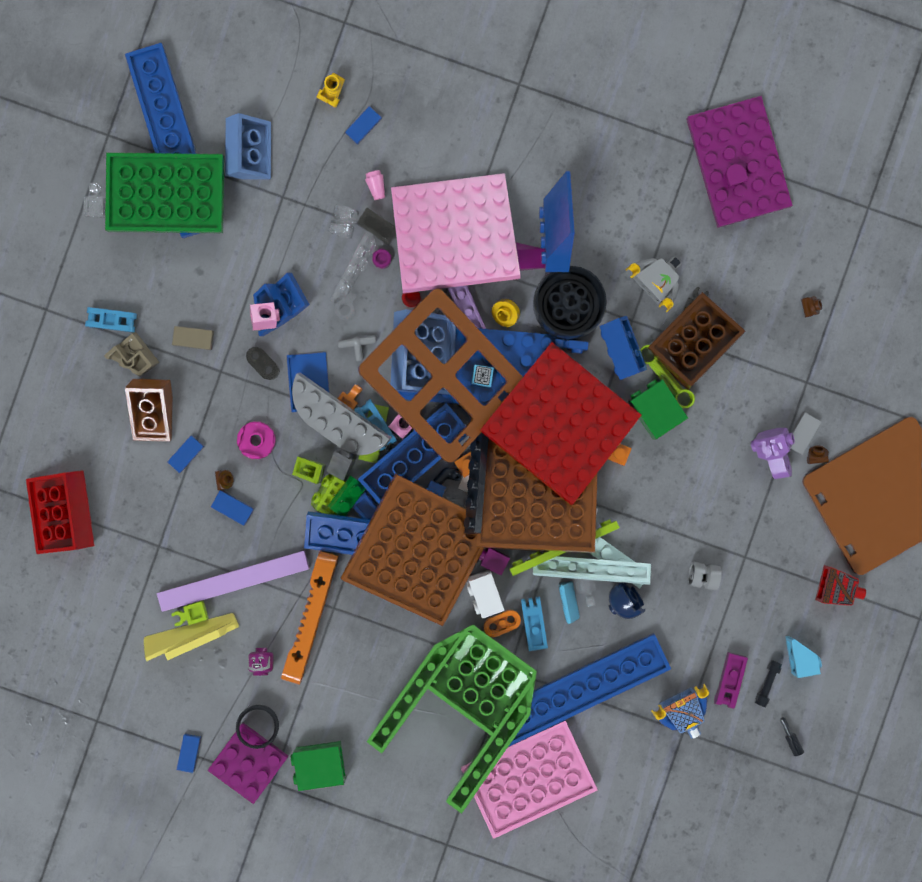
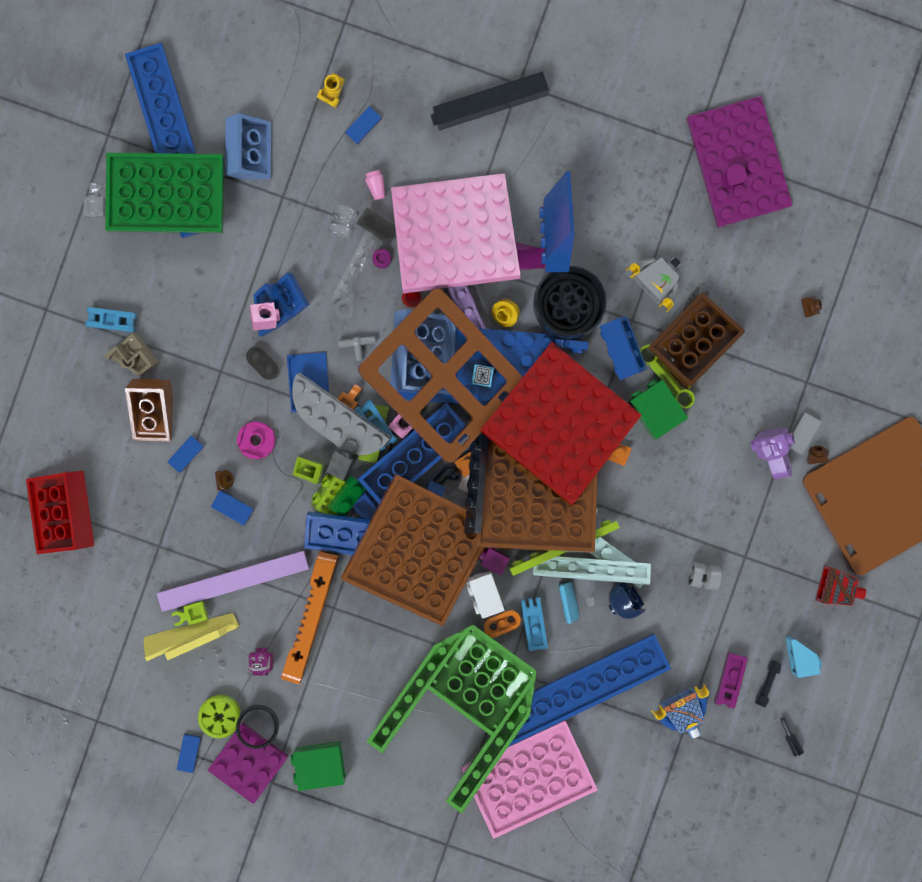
(192, 338): dark tan tile -> none
(207, 716): none -> lime wheel
(490, 101): none -> black brick

